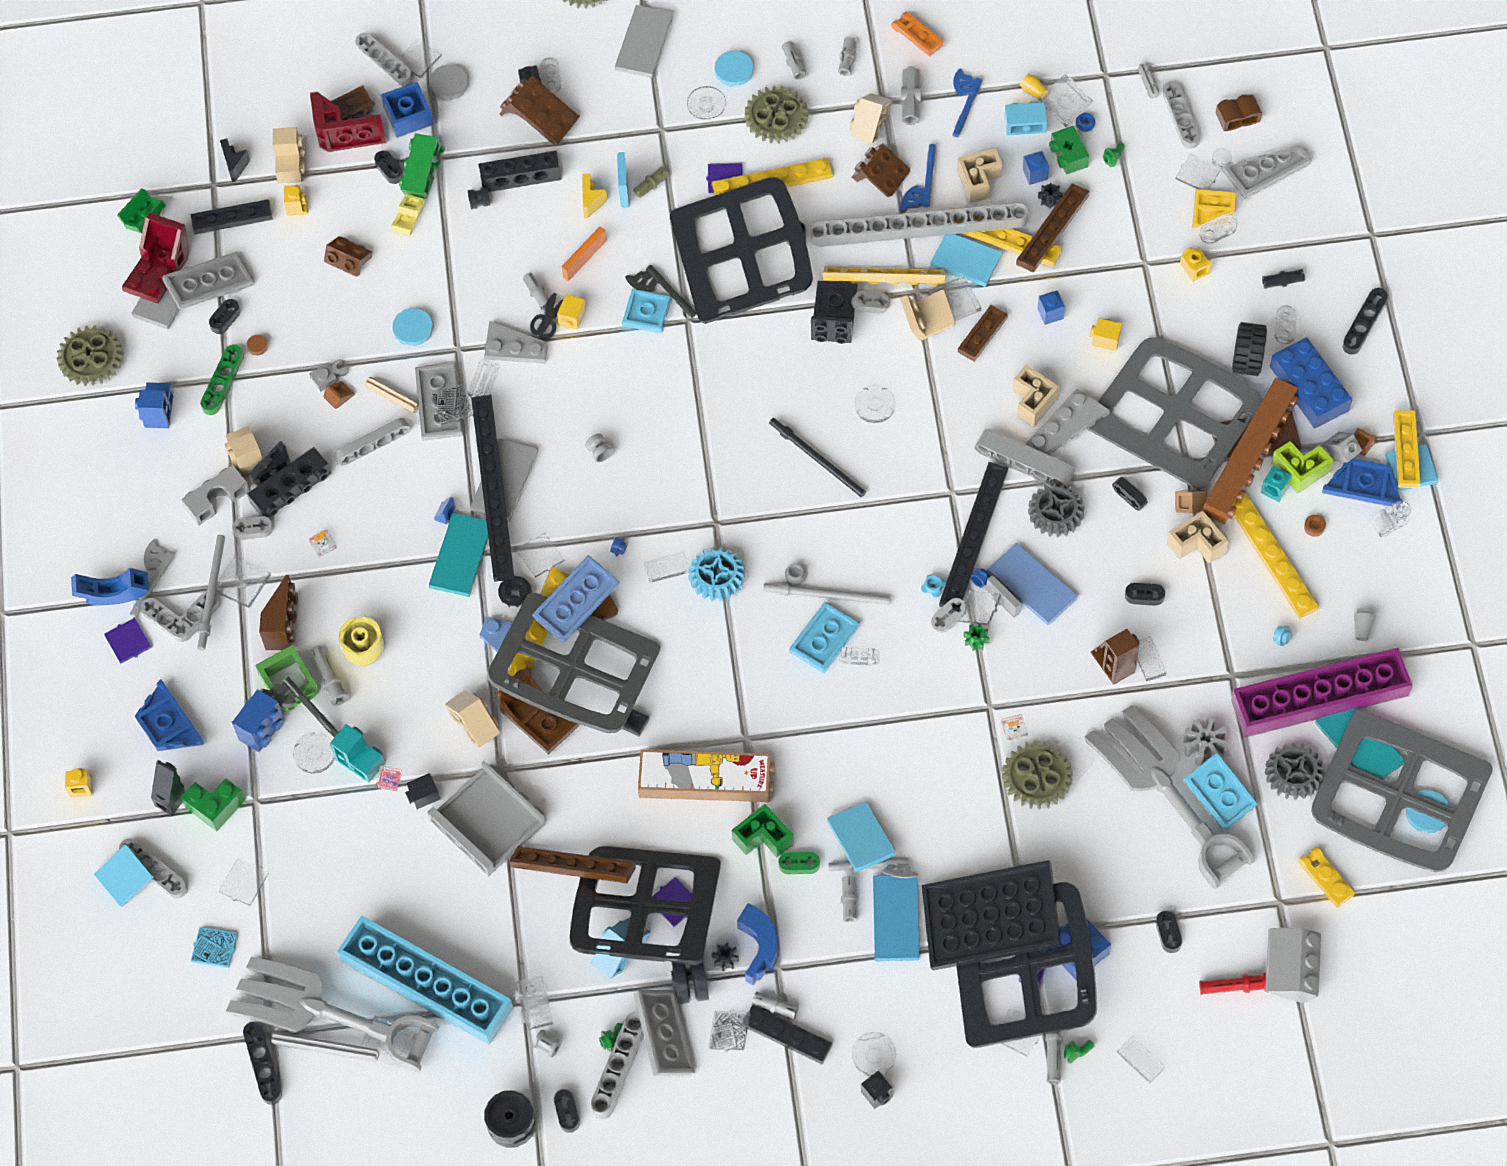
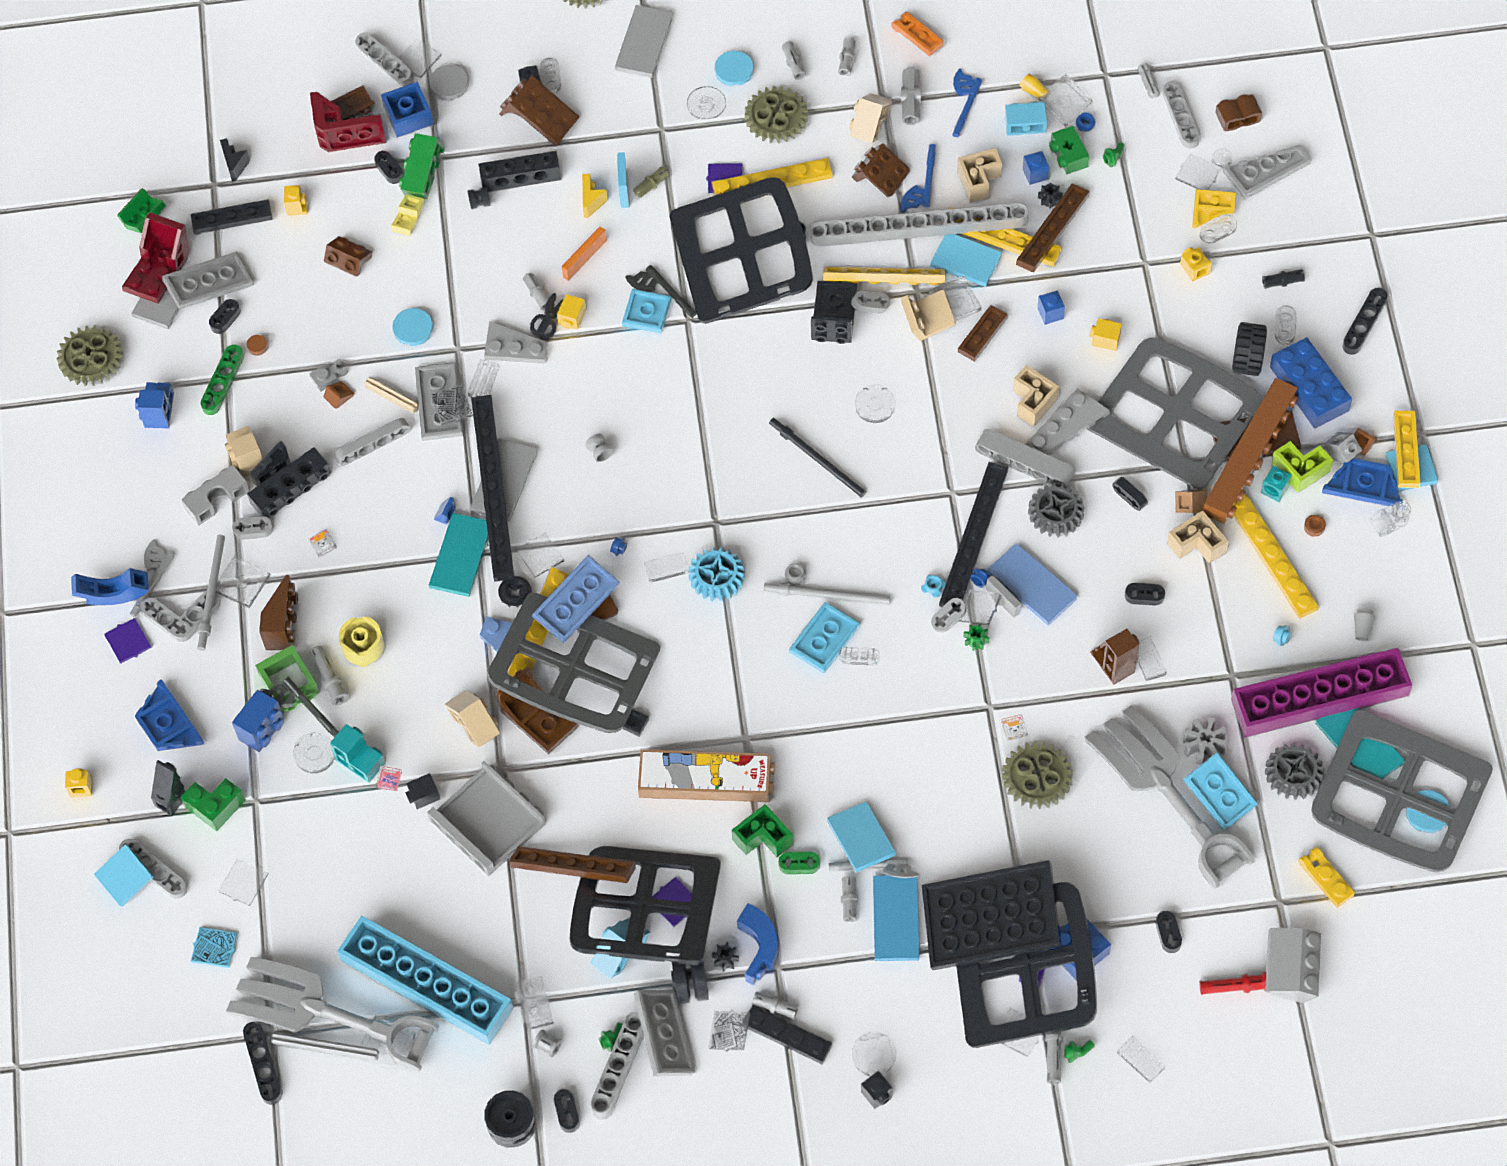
(289, 154): tan brick -> none

